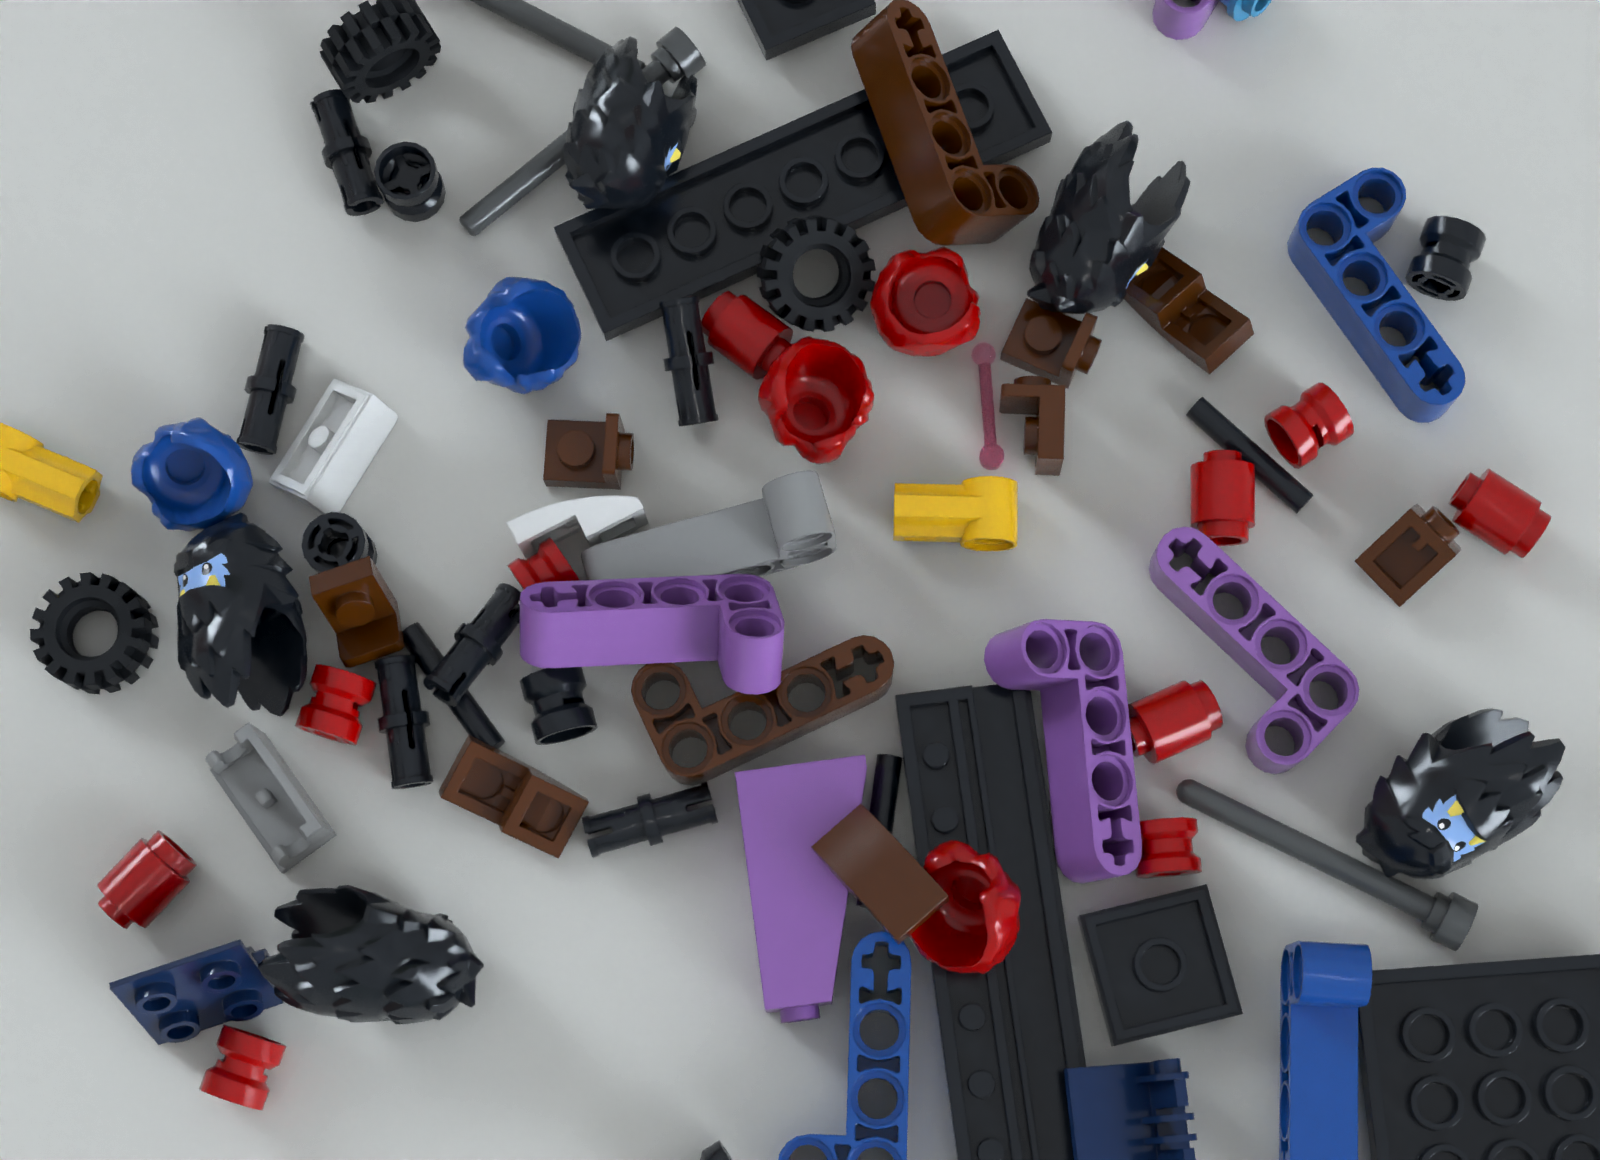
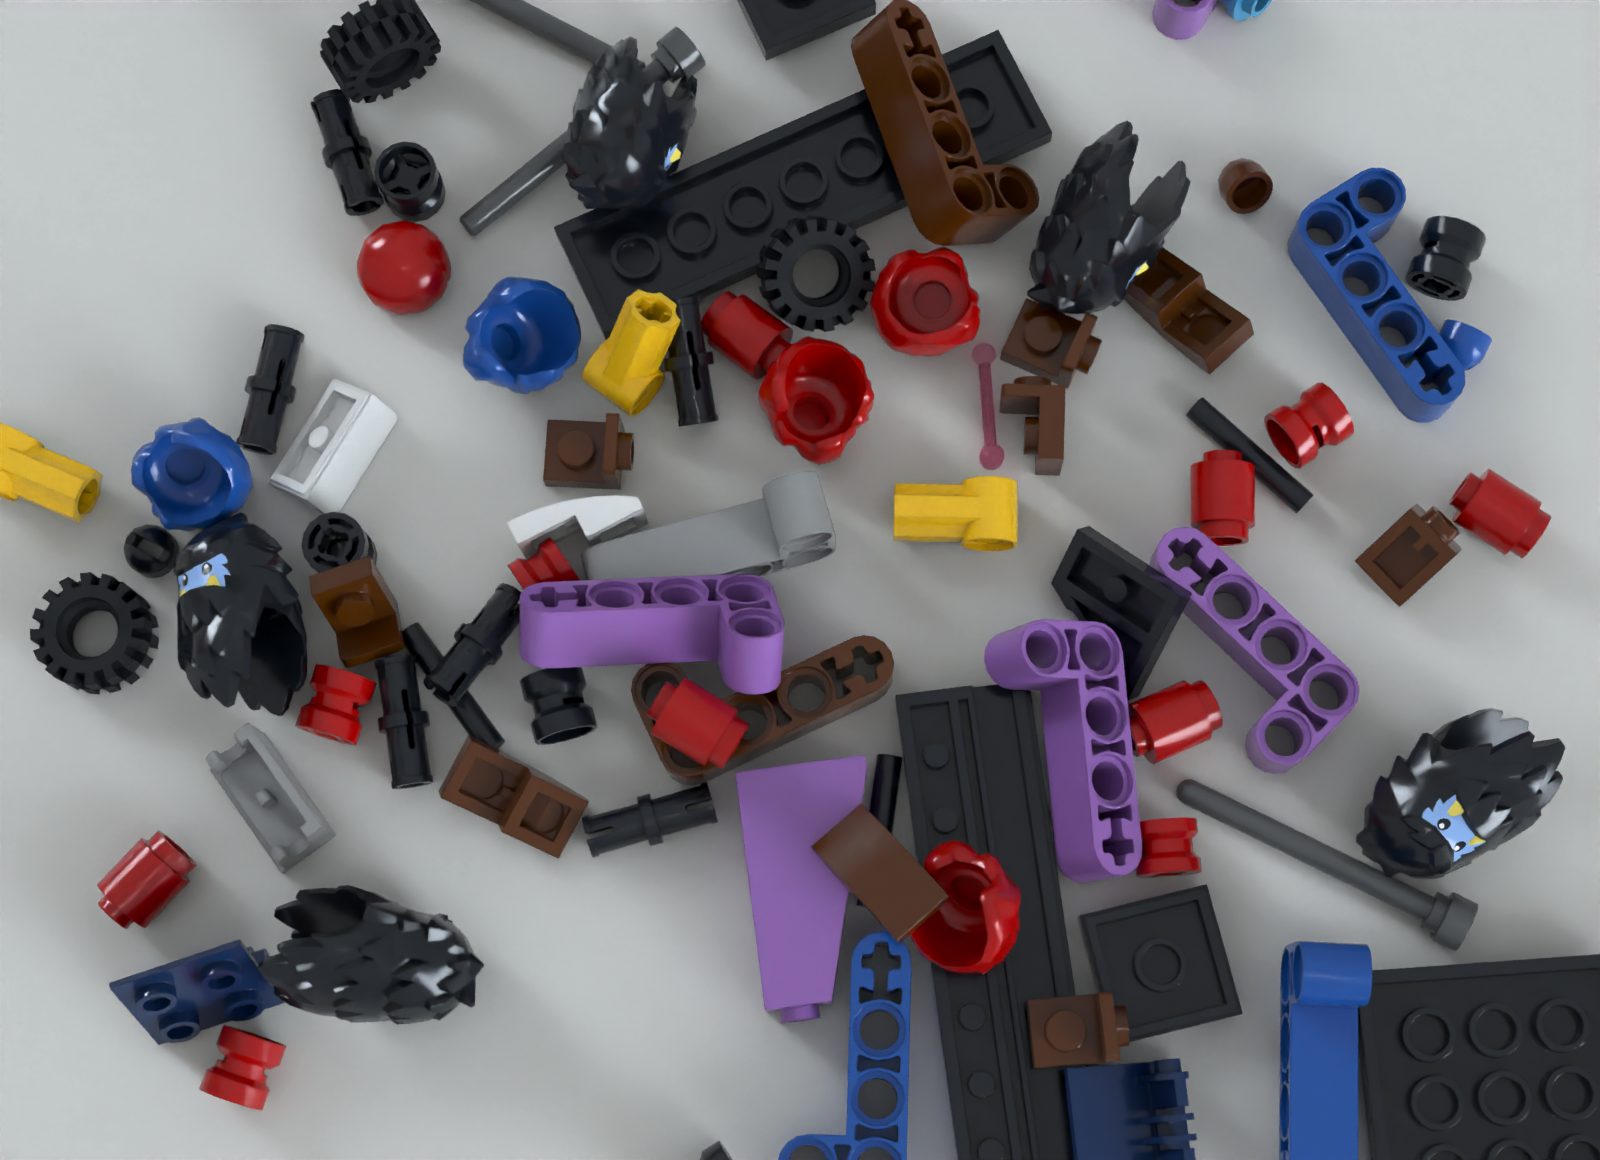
(144, 562): none -> black hinge
(403, 267): none -> red hair
(629, 361): none -> yellow piece
(697, 723): none -> red brick
(1076, 1030): none -> reddish brown bracket
(1126, 594): none -> black wing
(1244, 185): none -> reddish brown hinge
(1465, 342): none -> blue hinge

